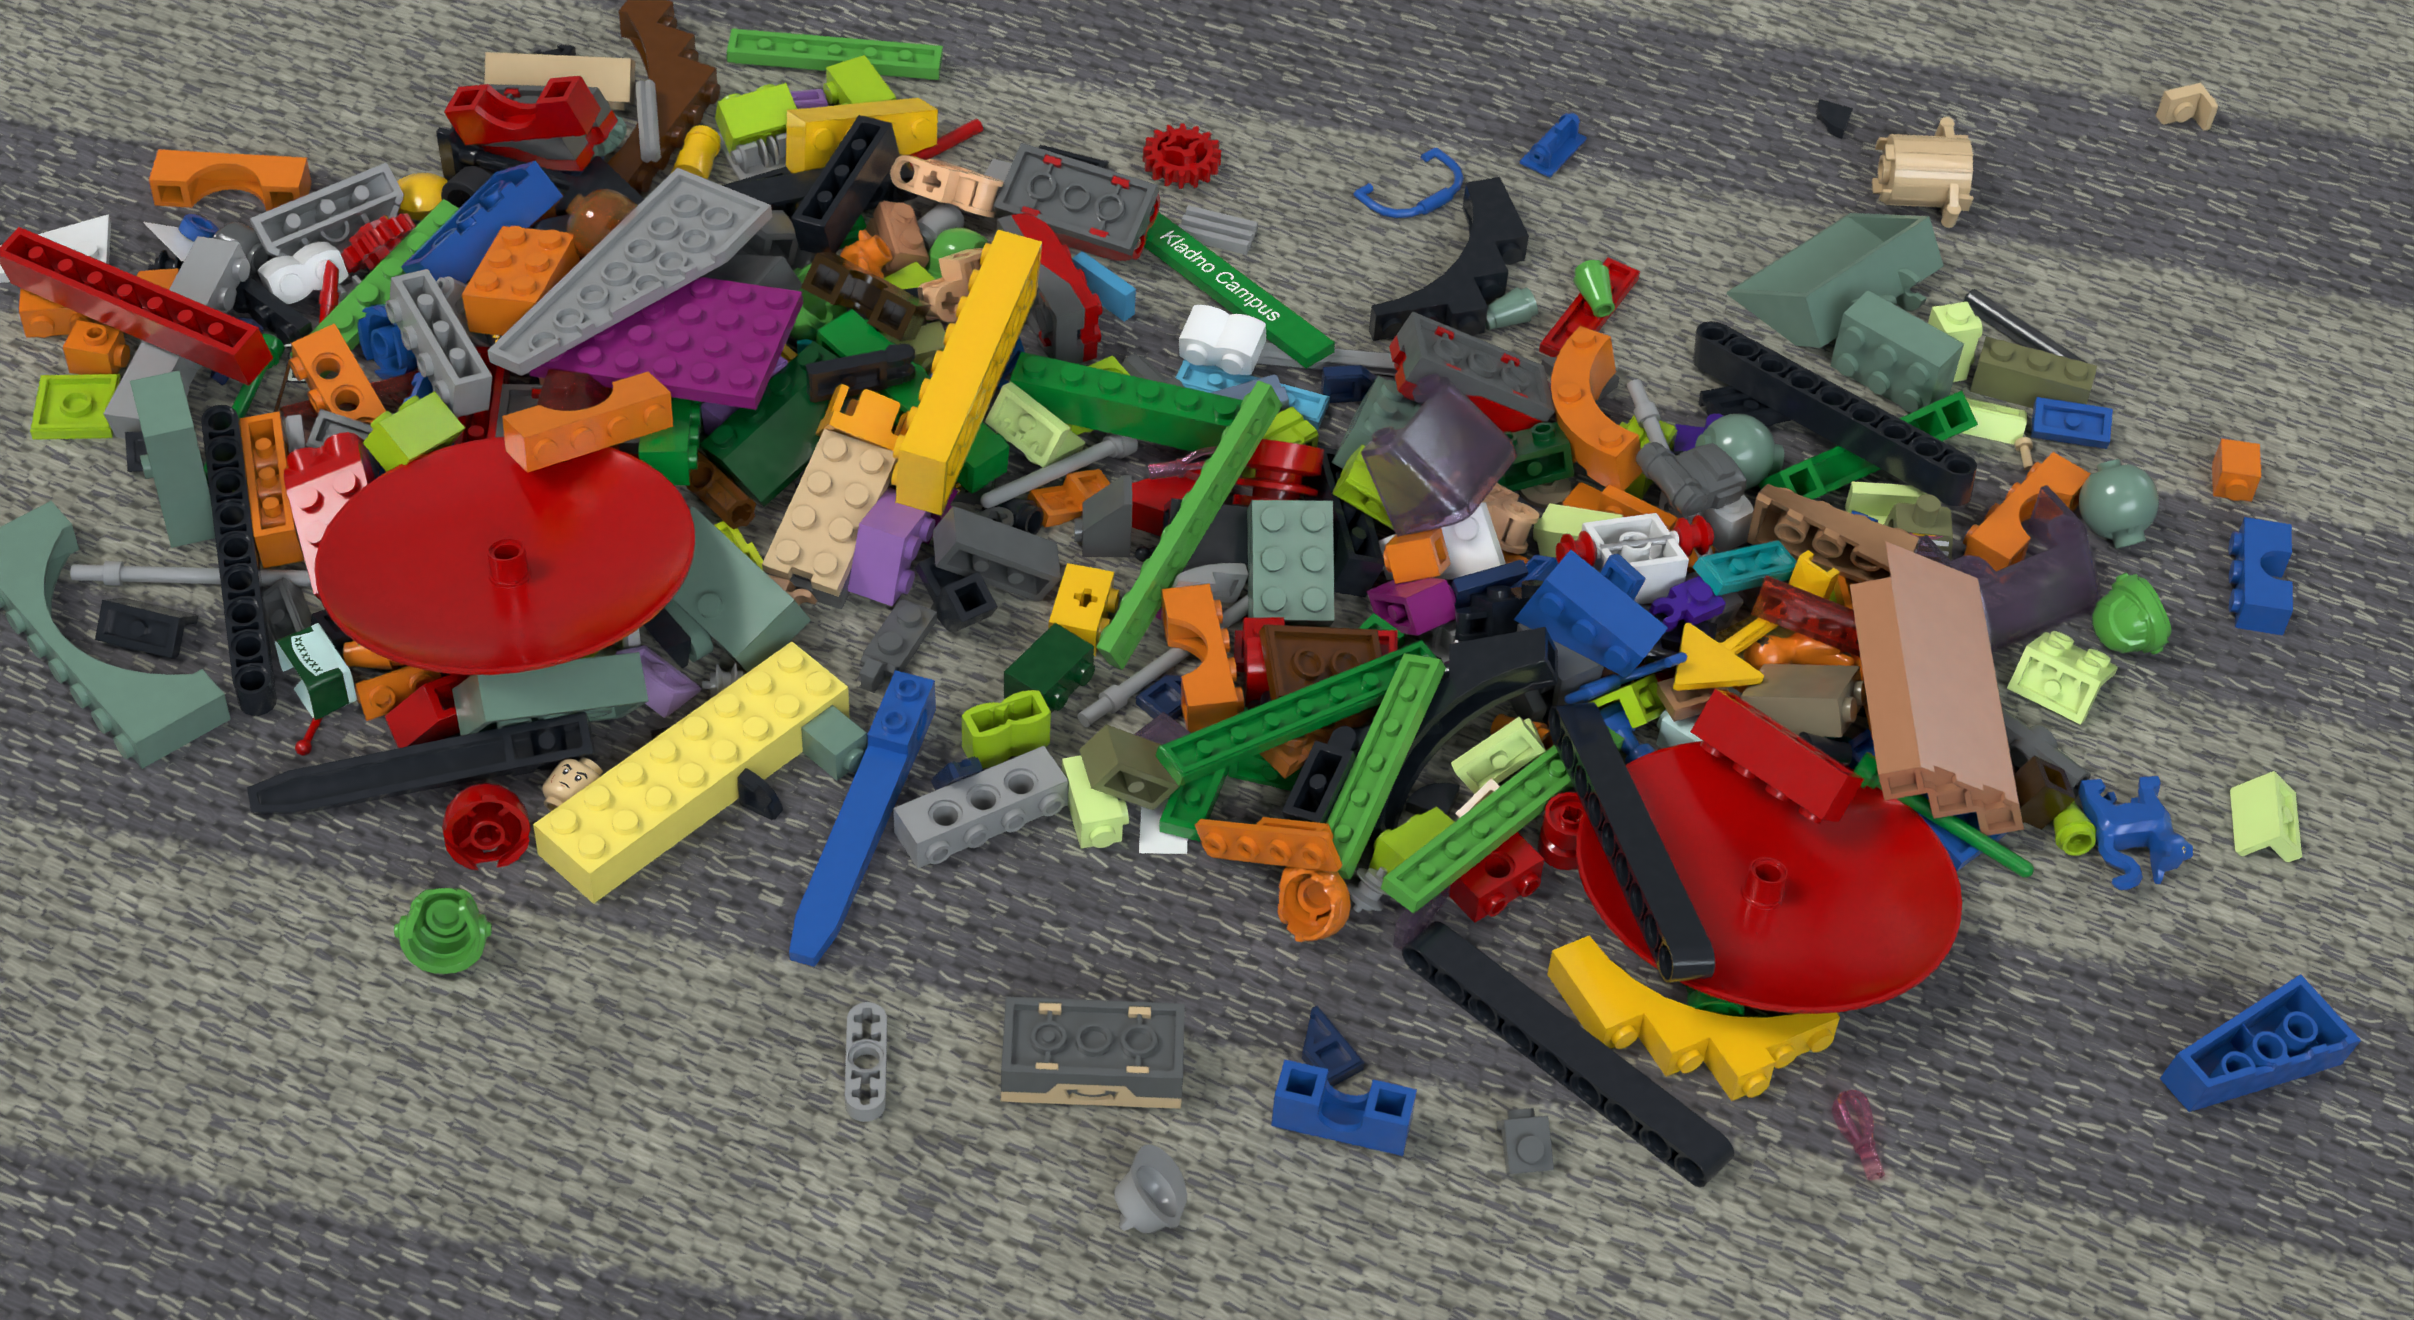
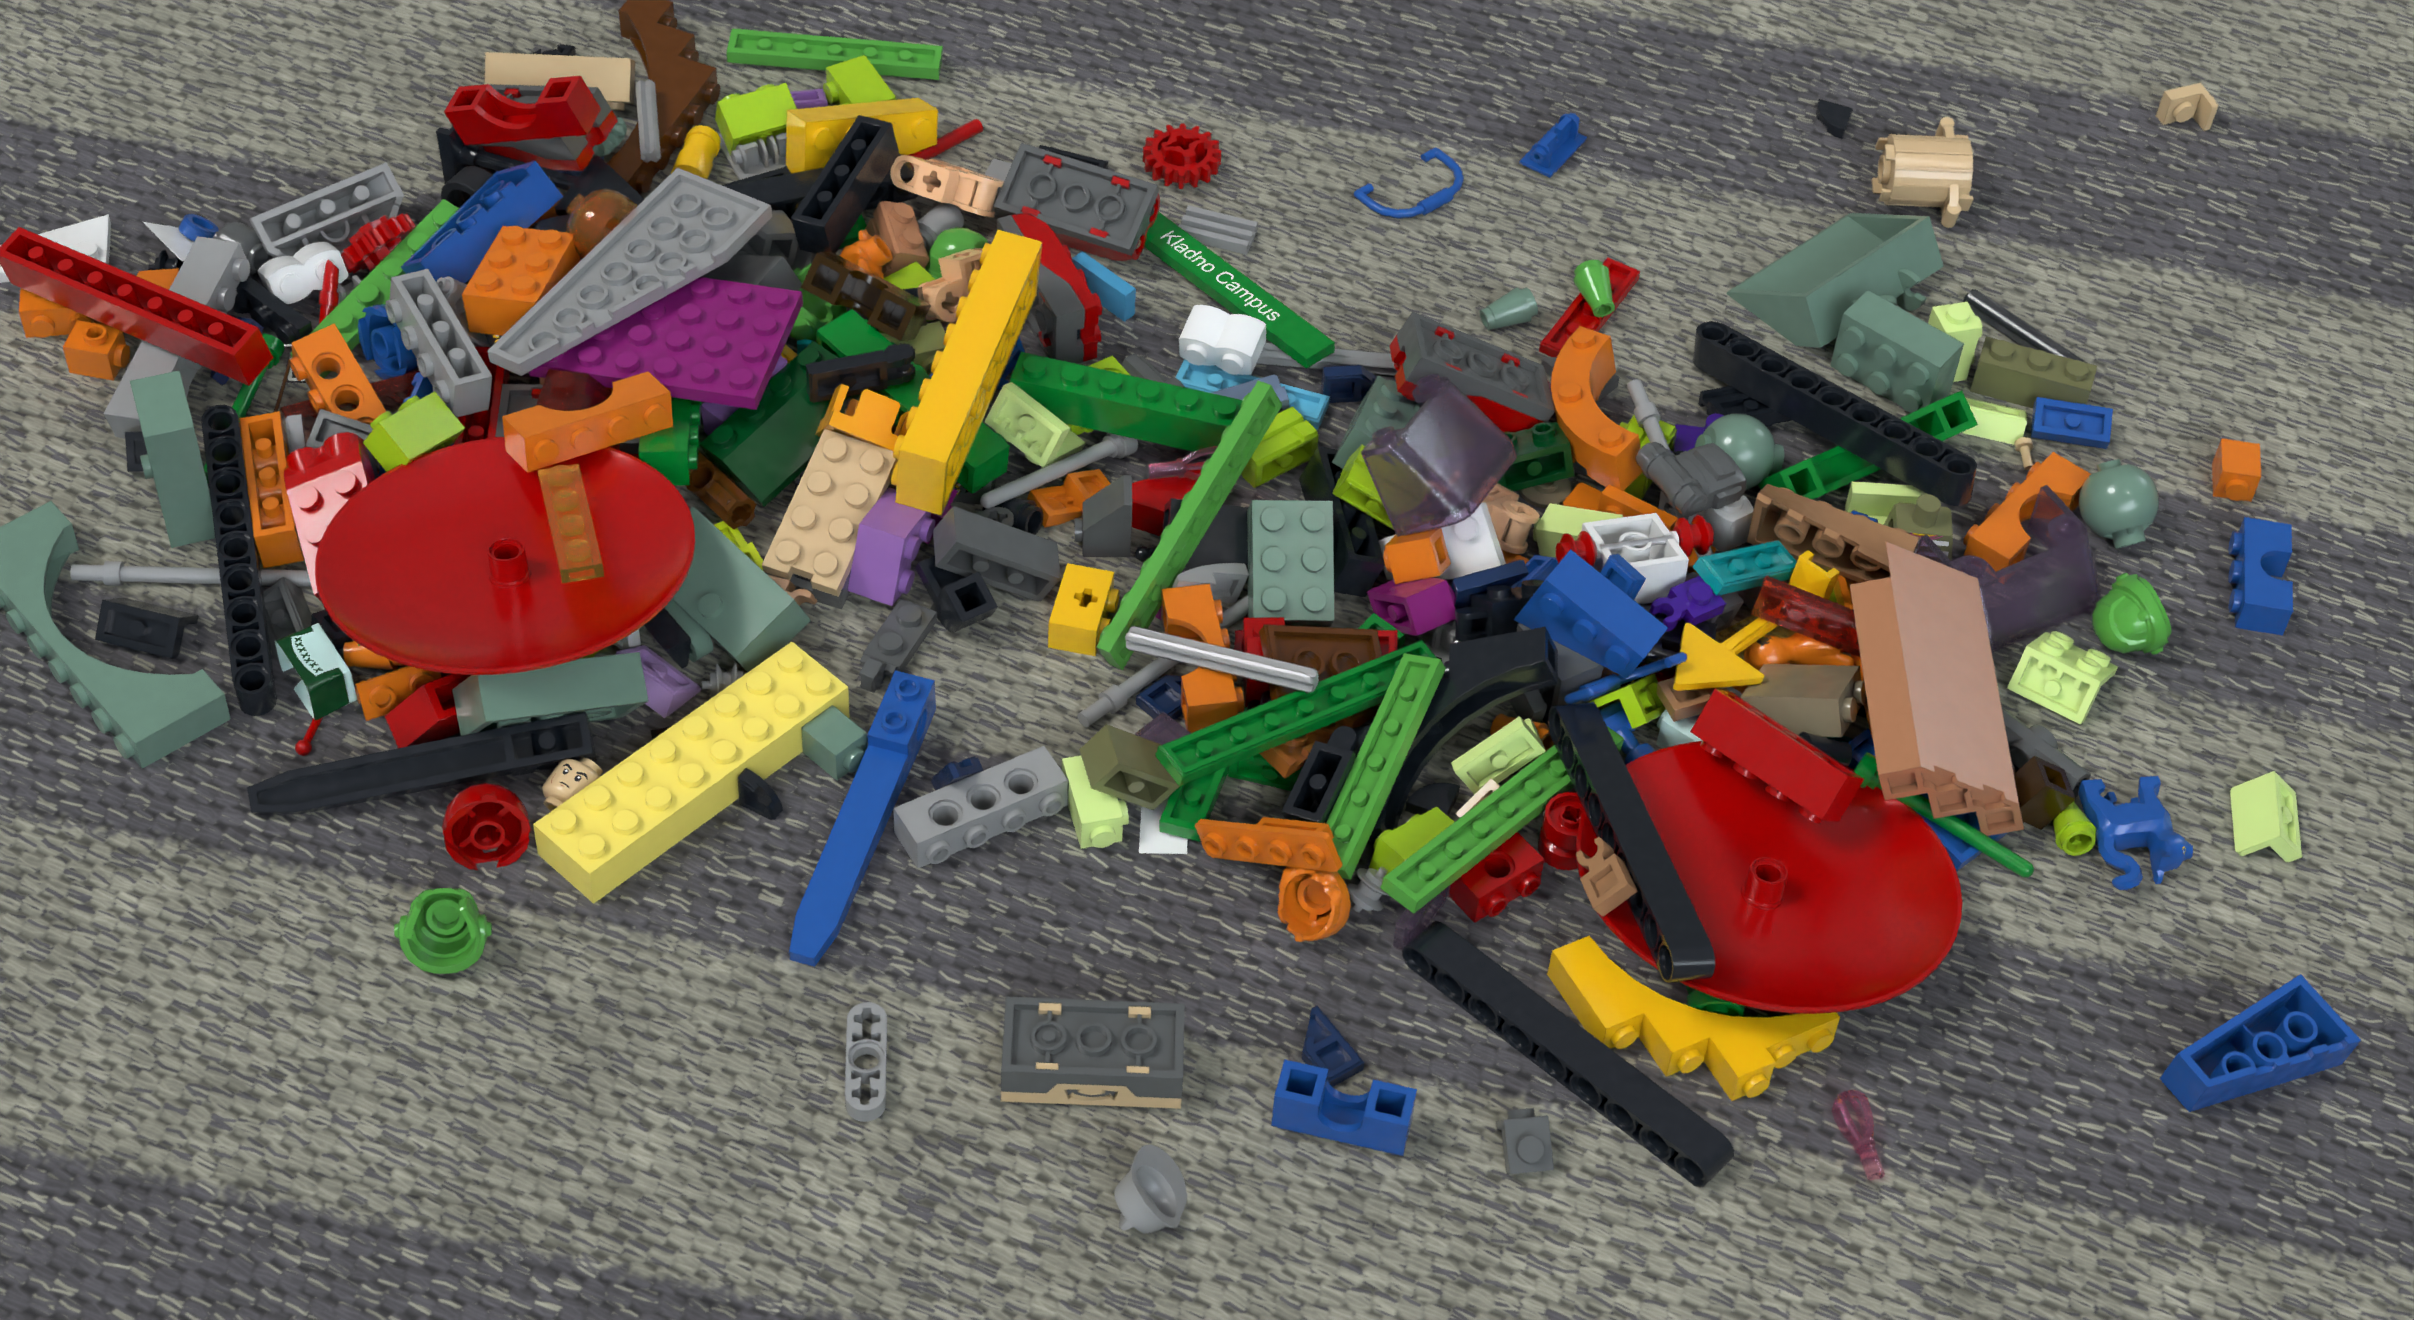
(73, 406): lime tile -> none
(188, 176): orange arch -> none
(421, 194): yellow hat -> none
(570, 523): none -> clear yellow plate
(1006, 728): lime brick -> none
(1052, 665): dark green brick -> none
(1222, 659): none -> light grey axle
(1280, 472): red wheel -> none
(1477, 276): black arch -> none
(1608, 878): none -> medium nougat plate

